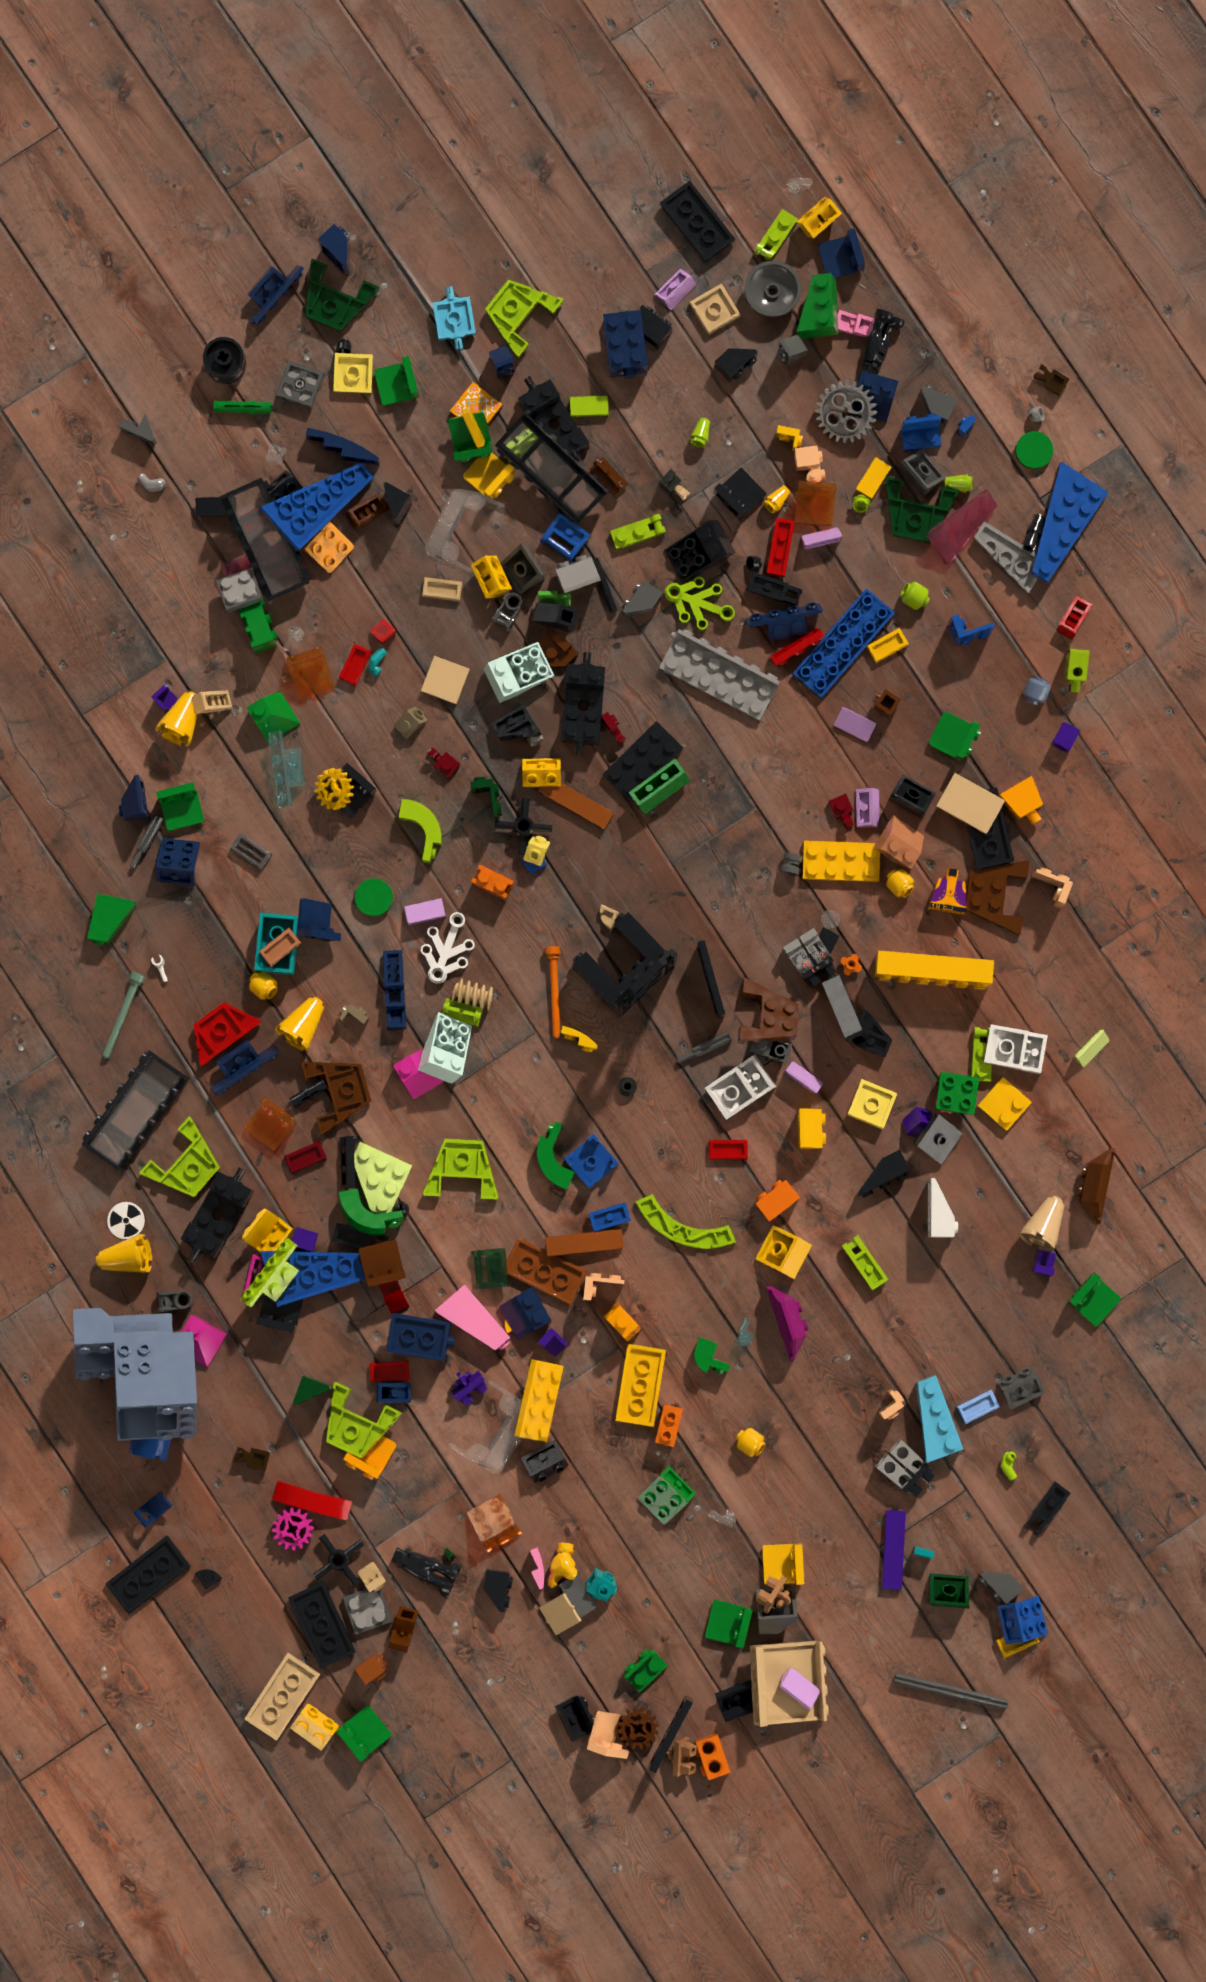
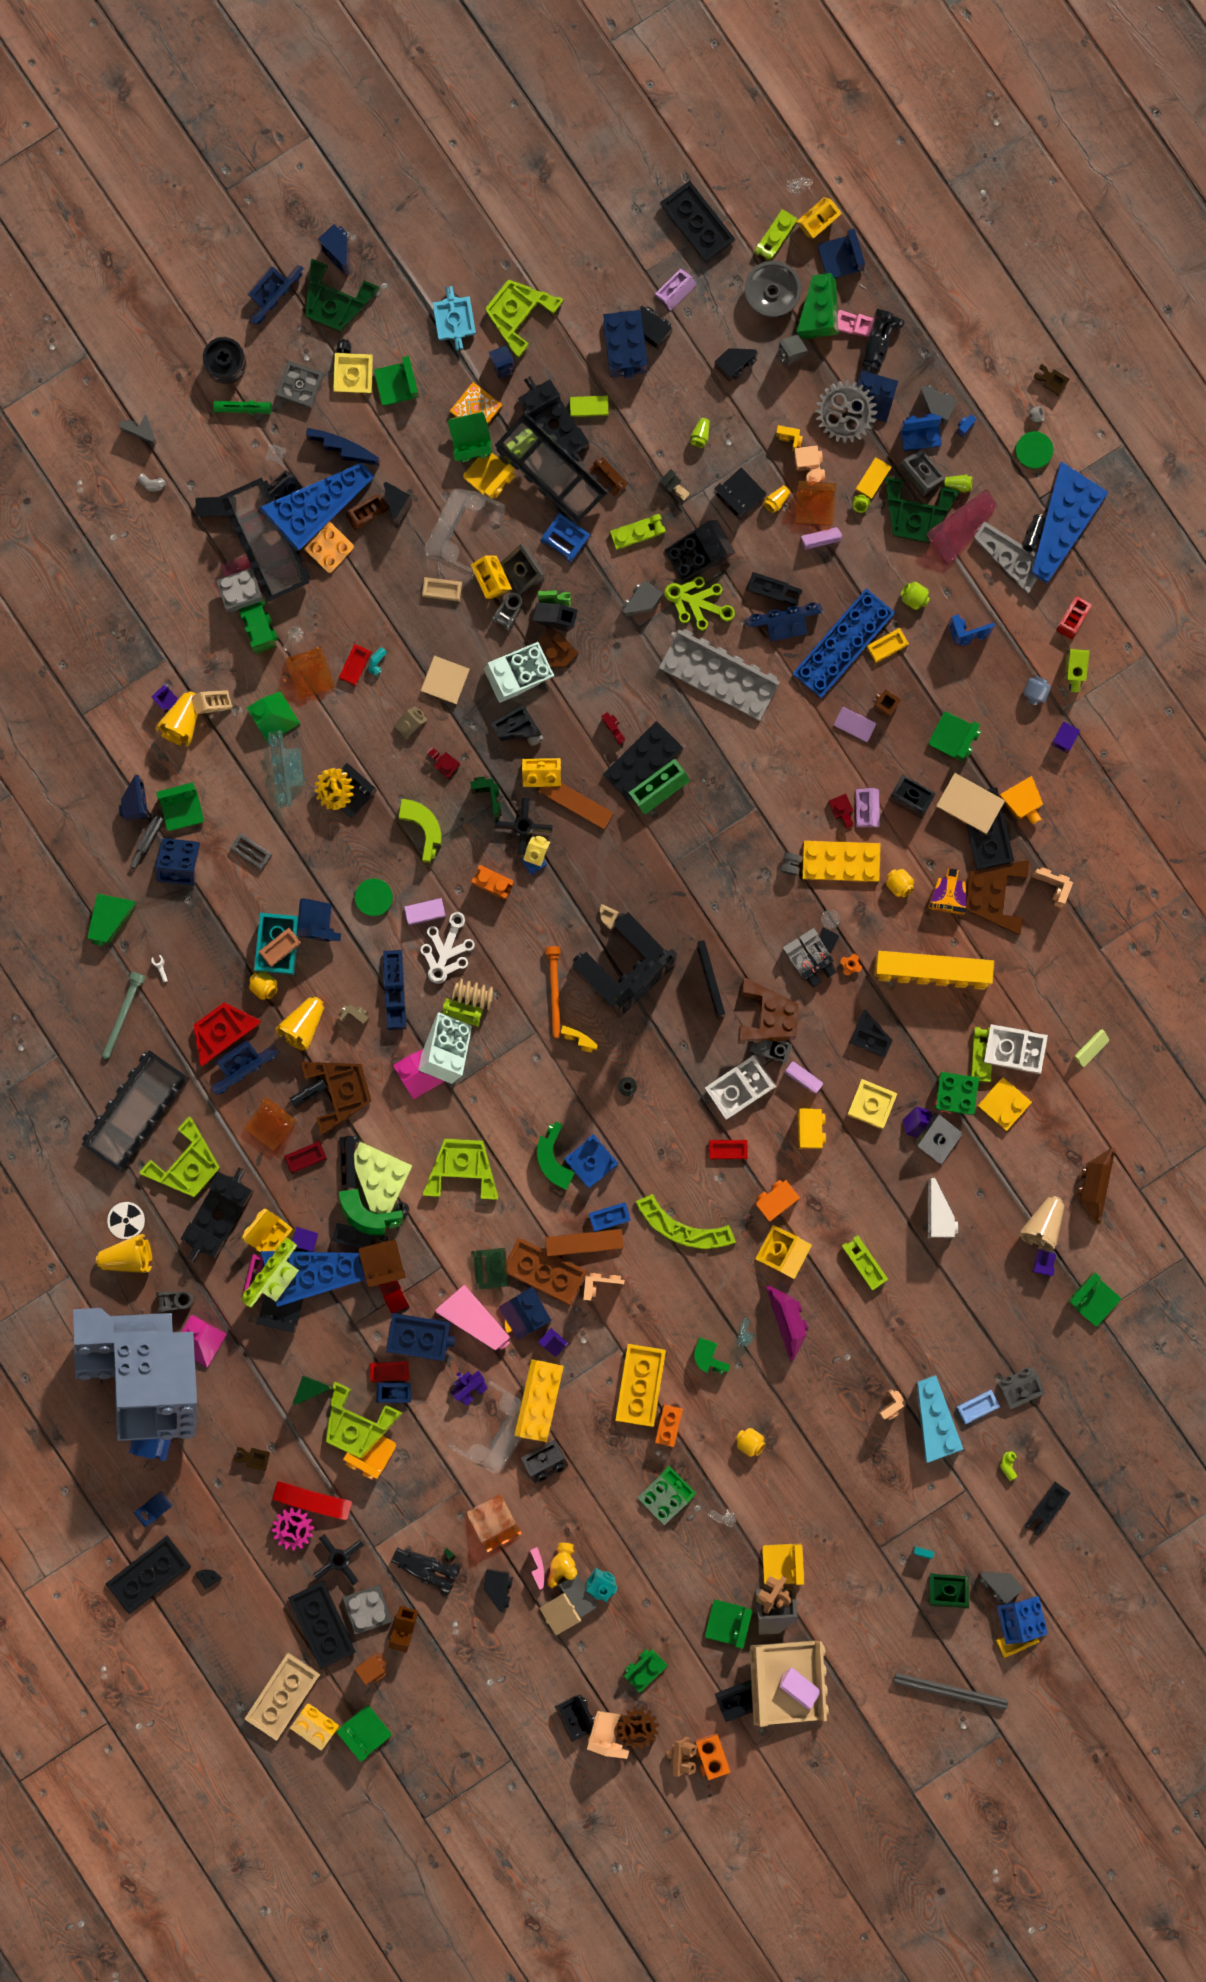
(372, 1577): tan bracket -> none
(383, 631): red slope -> none
(473, 427): yellow tile -> none
(576, 574): light grey slope -> none
(585, 684): black brick -> none
(605, 587): black bar -> none
(622, 1322): light orange torso -> none
(670, 1734): black tile -> none
(707, 1047): dark grey axle -> none
(714, 309): tan tile -> none
(753, 563): black hinge -> none
(780, 547): red plate -> none
(796, 647): red plate -> none
(845, 1011): slope -> none
(887, 1169): black slope -> none
(893, 1549): dark purple tile -> none
(900, 843): nougat slope -> none
(909, 1473): light grey hips -> none

